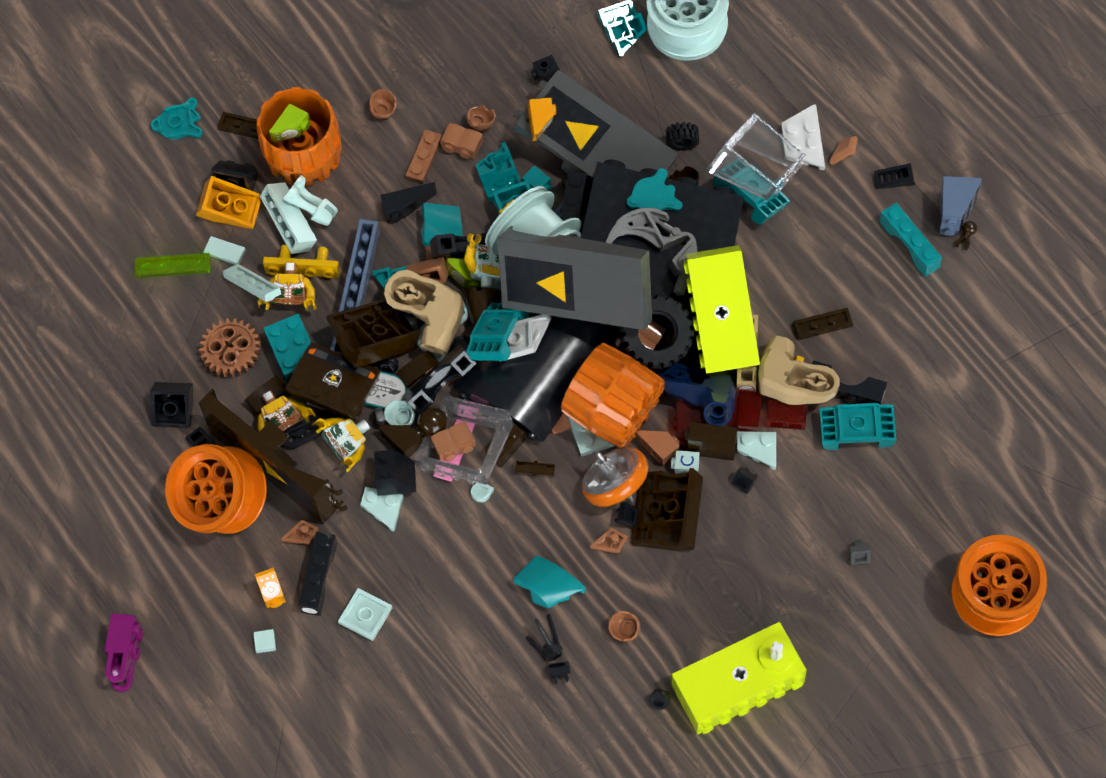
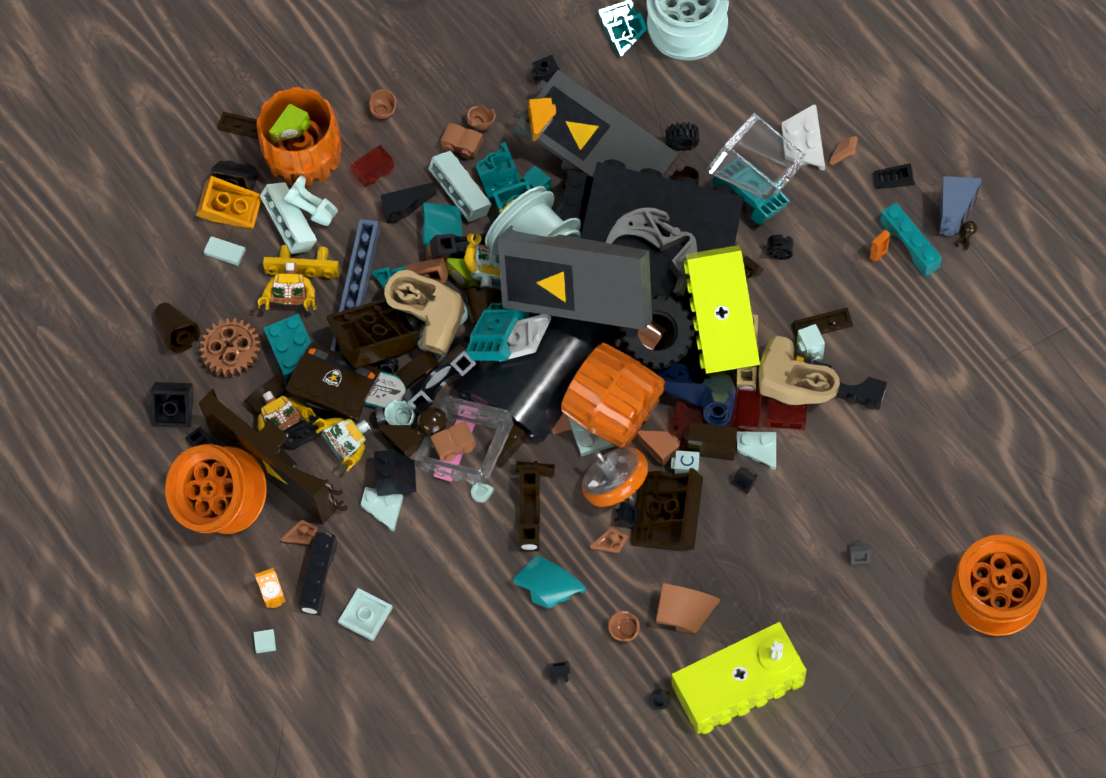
(122, 649): magenta brick -> none
(173, 265): clear neon green plate -> none
(176, 328): none -> dark brown cone
(179, 121): teal tile -> none
(252, 282): light aqua plate -> none
(372, 166): none -> clear red brick
(424, 156): nougat plate -> none
(459, 186): none -> light aqua brick
(529, 510): none -> dark brown arch
(551, 650): black plant -> none
(653, 193): teal tile -> none
(685, 608): none -> nougat slope
(751, 267): none -> dark brown tile
(779, 247): none -> black wheel
(810, 344): none -> light aqua brick
(858, 424): teal plate -> none
(879, 246): none -> orange tile

